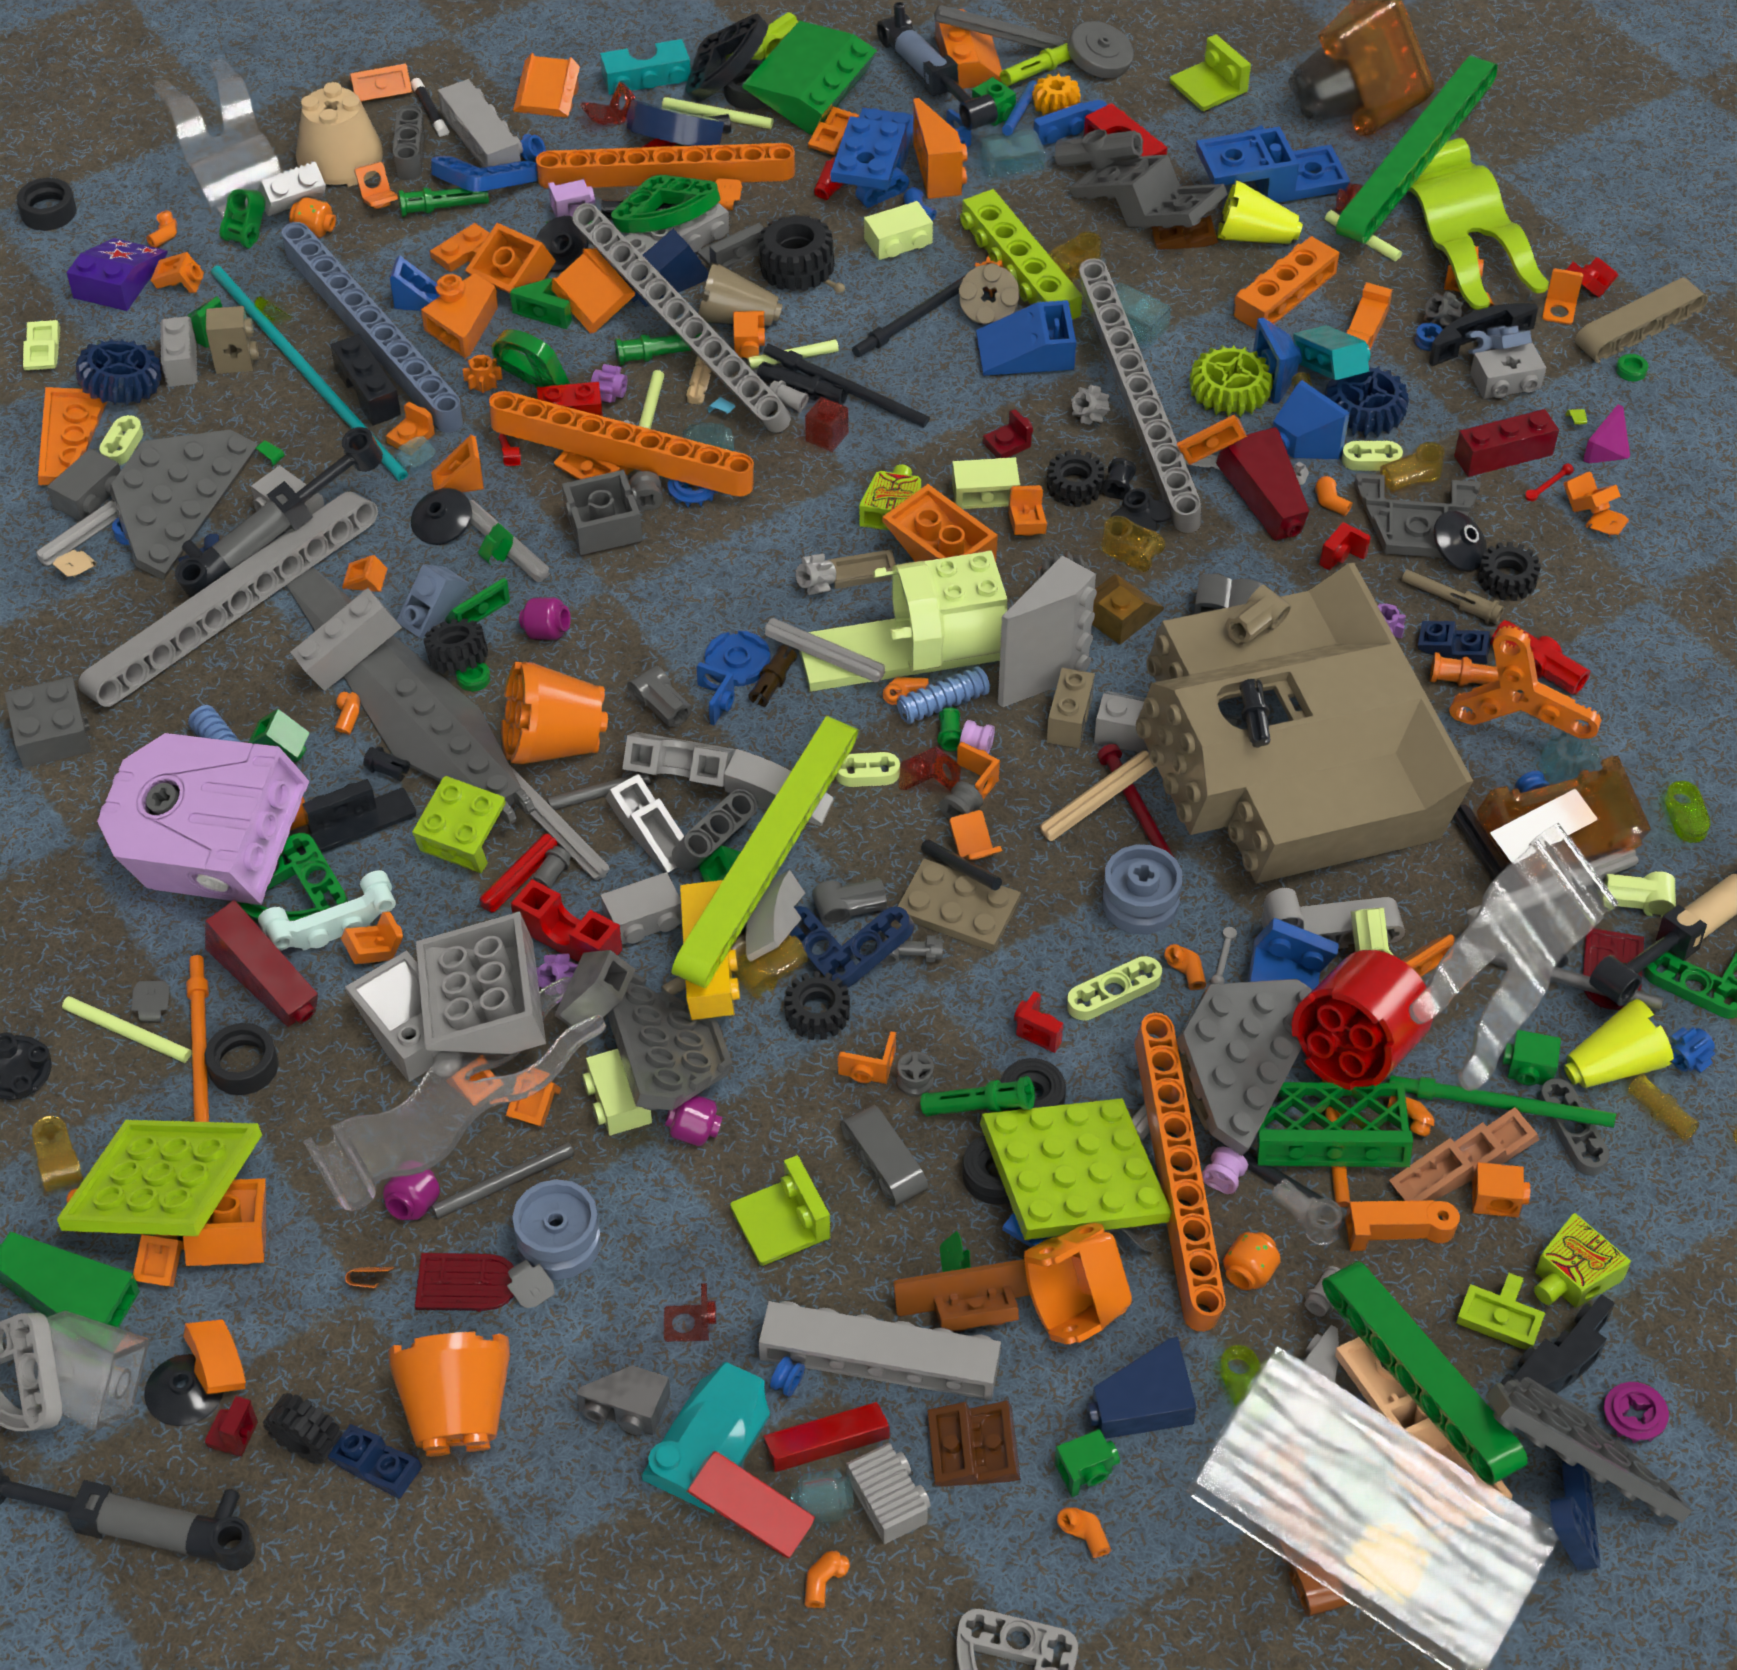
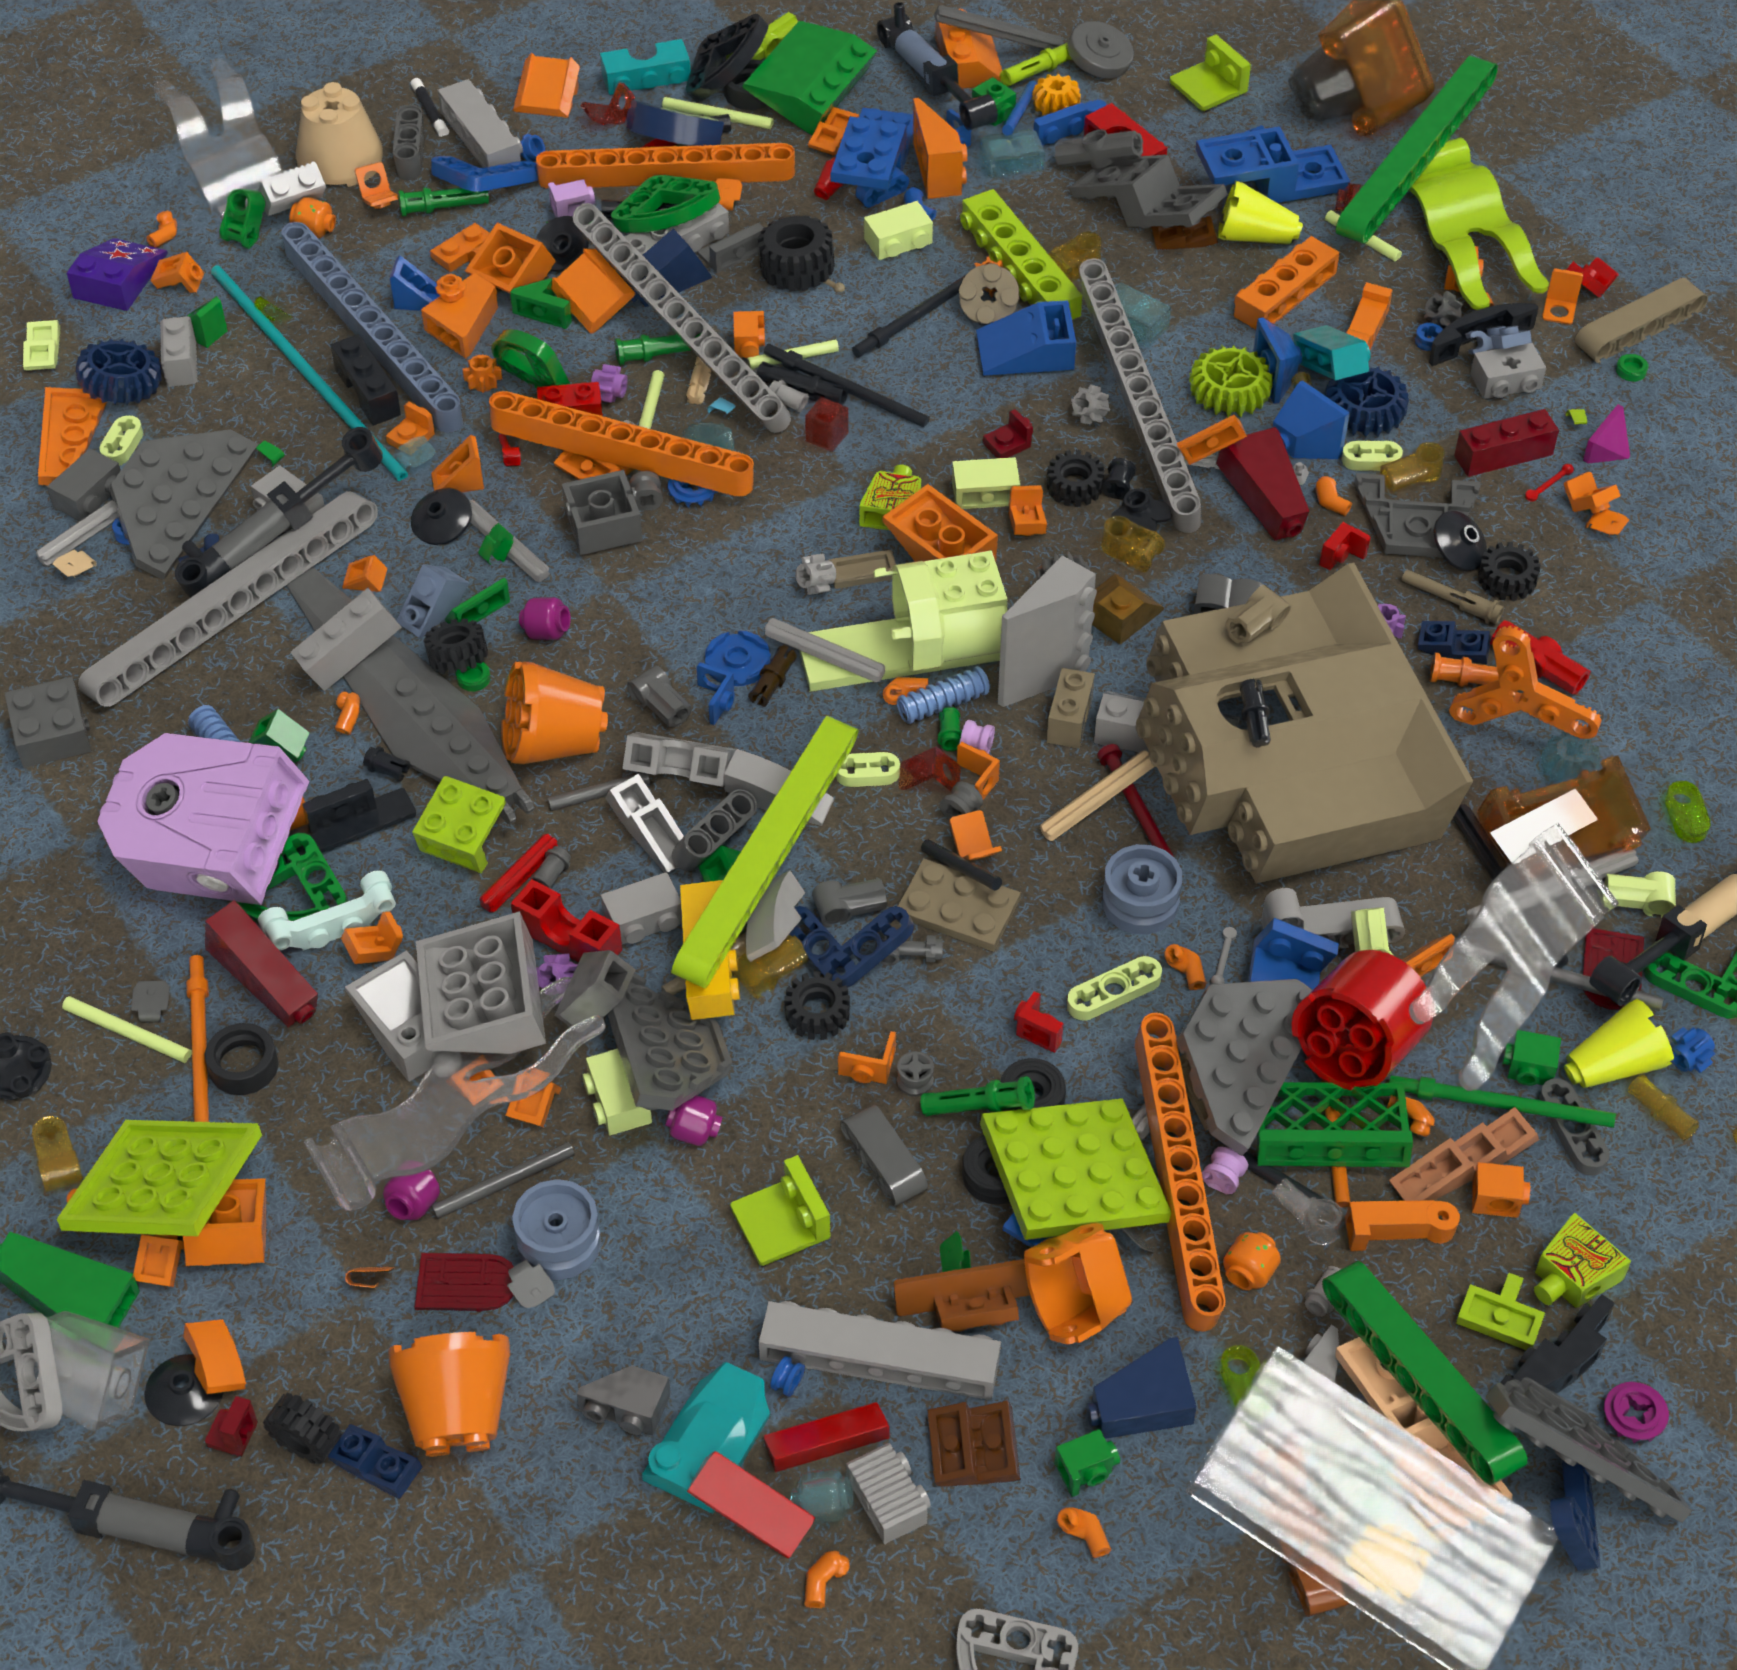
(46, 218): black tyre -> none
(230, 339): dark tan brick -> none
(381, 82): orange panel -> none
(564, 834): light grey axle -> none
(702, 1314): clear red bracket -> none
(730, 293): dark tan cone -> none
(1531, 781): blue bush -> none

